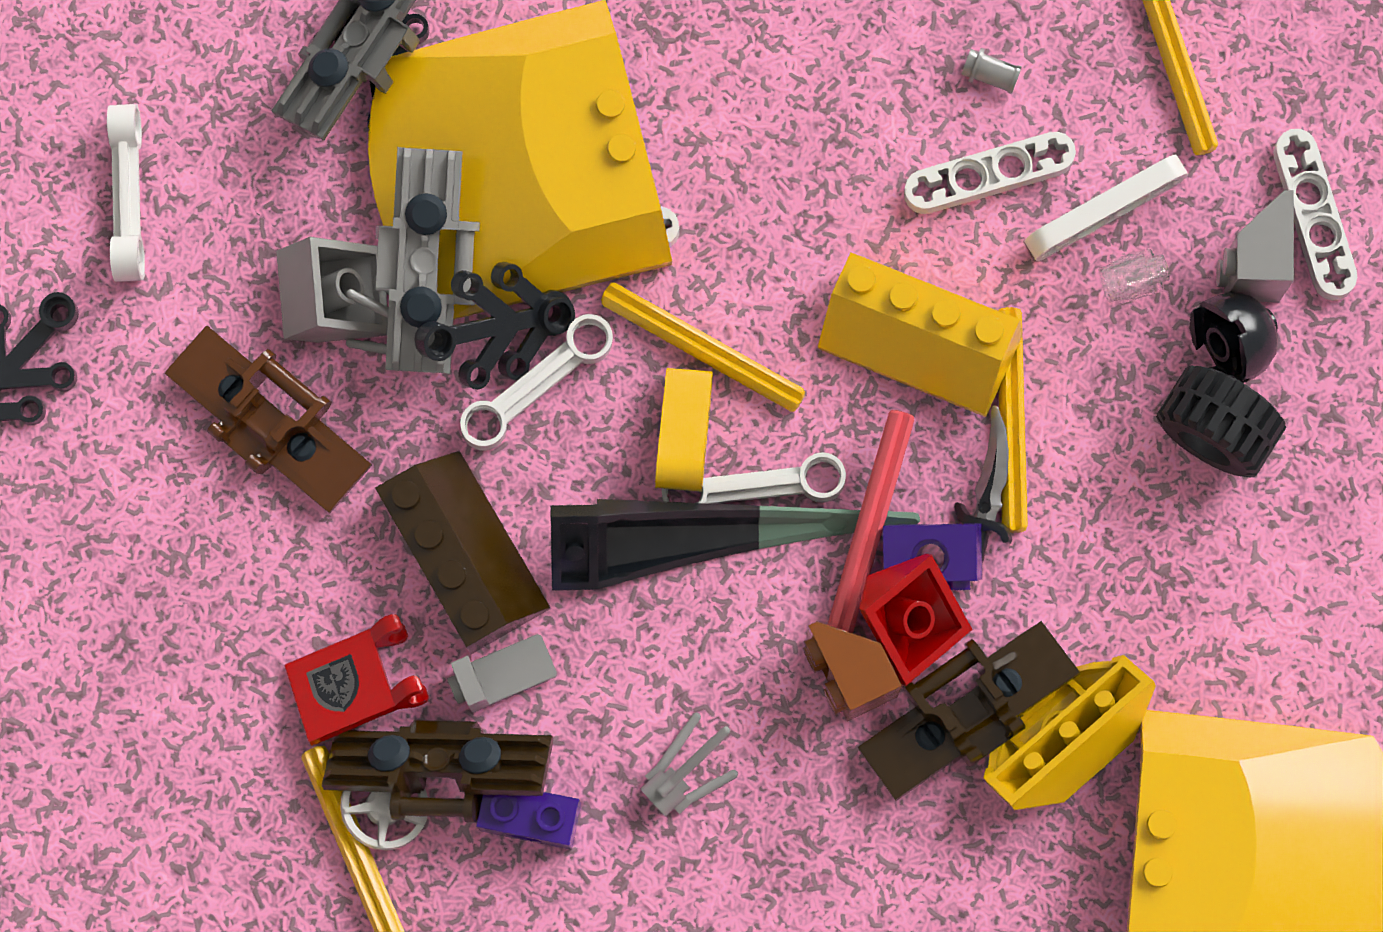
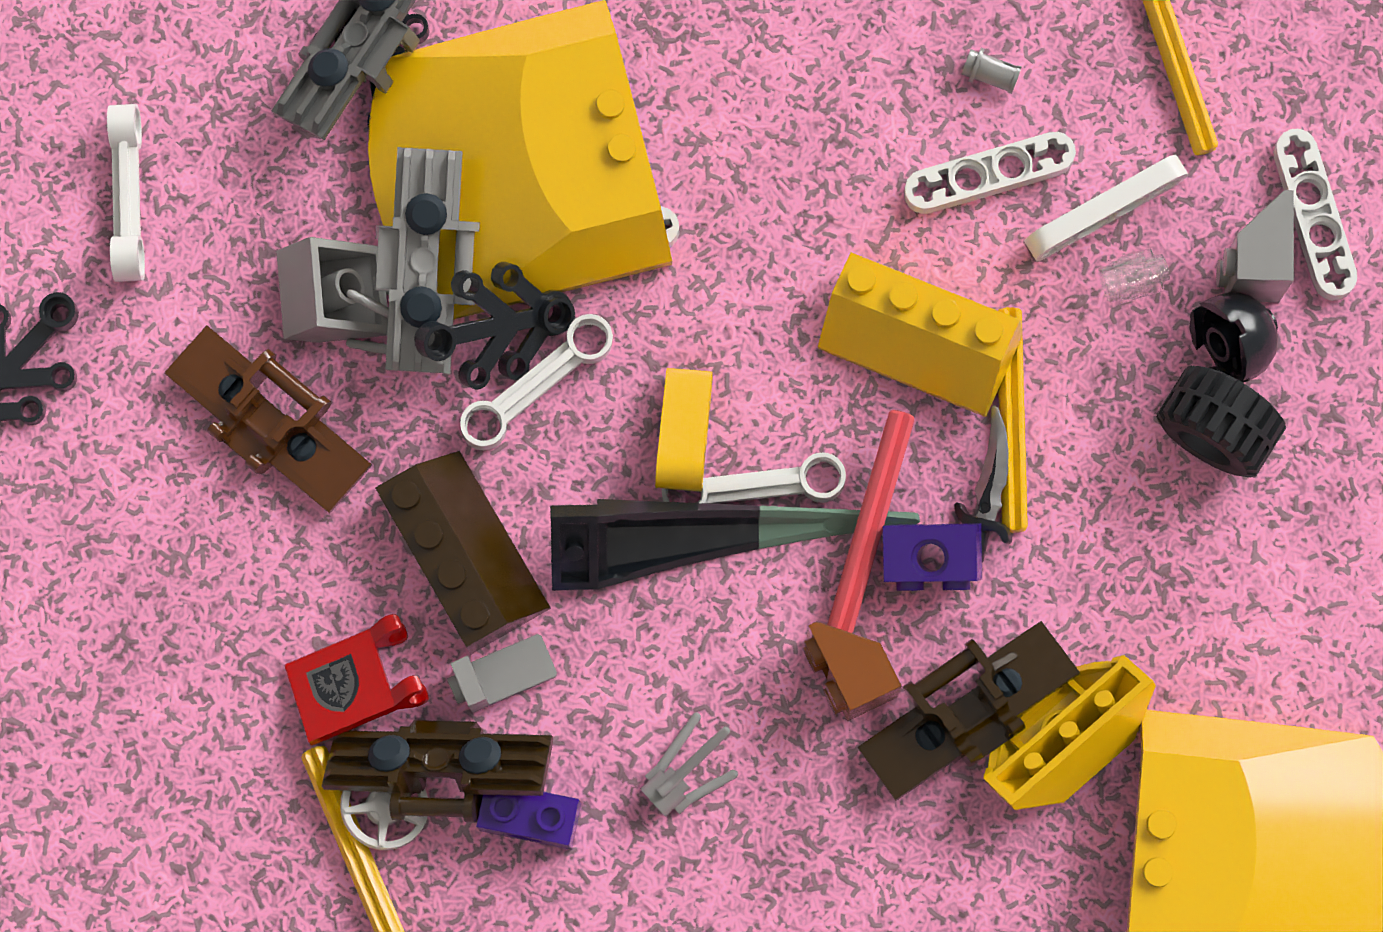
(703, 347): yellow axle -> none
(913, 615): red slope -> none

